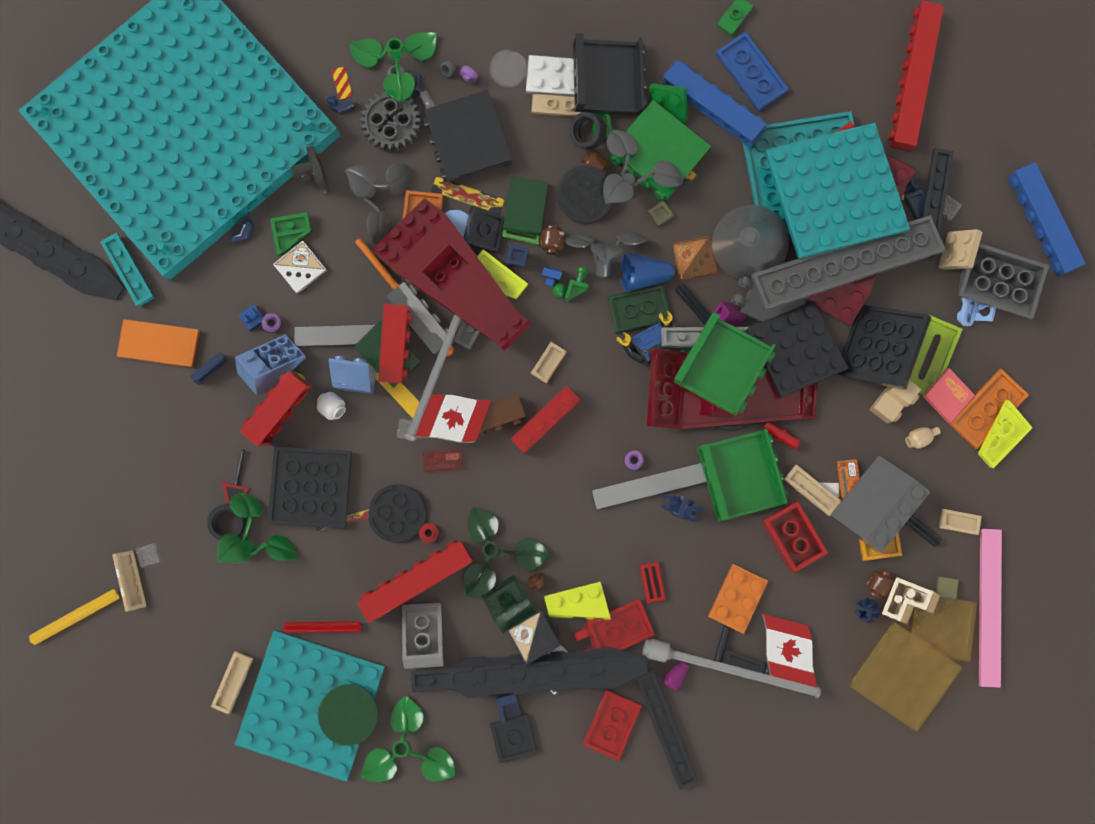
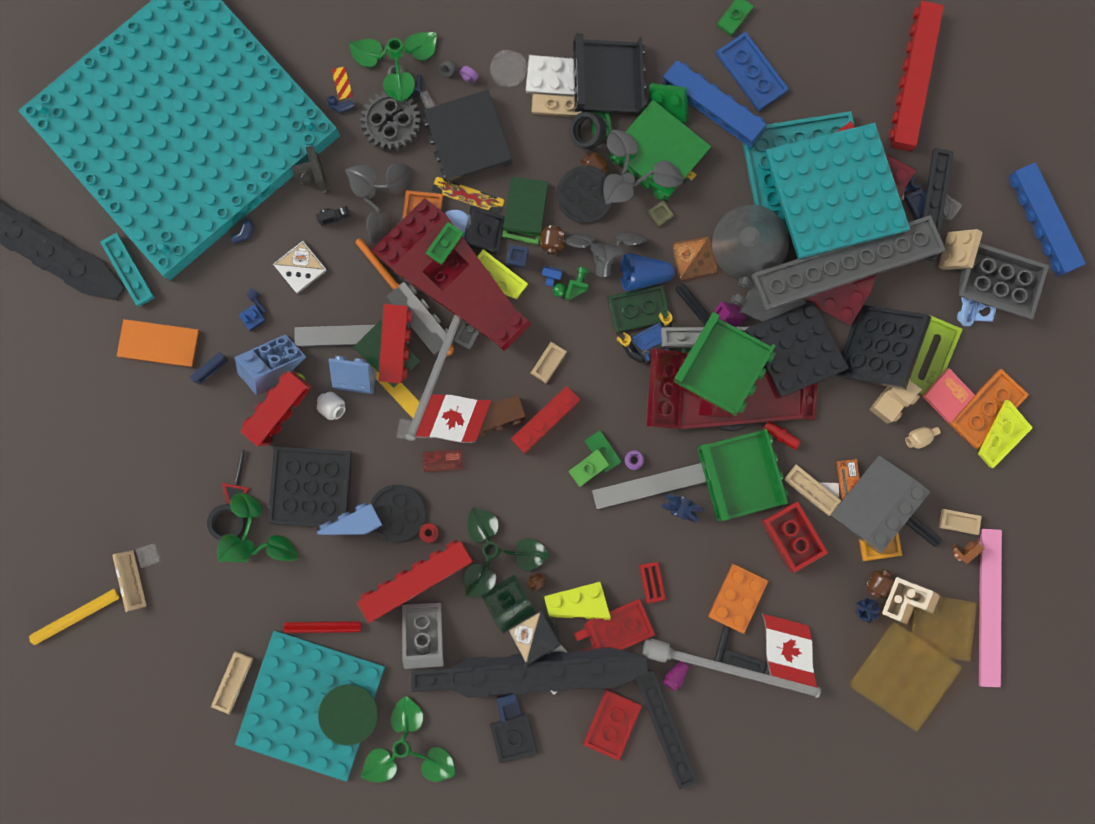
(252, 295): none -> dark blue hand
(277, 322): medium lavender plate -> none
(289, 230): green wing -> none
(329, 215): none -> black plate
(357, 523): none -> medium blue slope
(444, 243): none -> green plate
(589, 467): none -> bright green plate
(599, 441): none -> green plate
(947, 587): olive tile -> none
(971, 550): none -> dark orange bracket

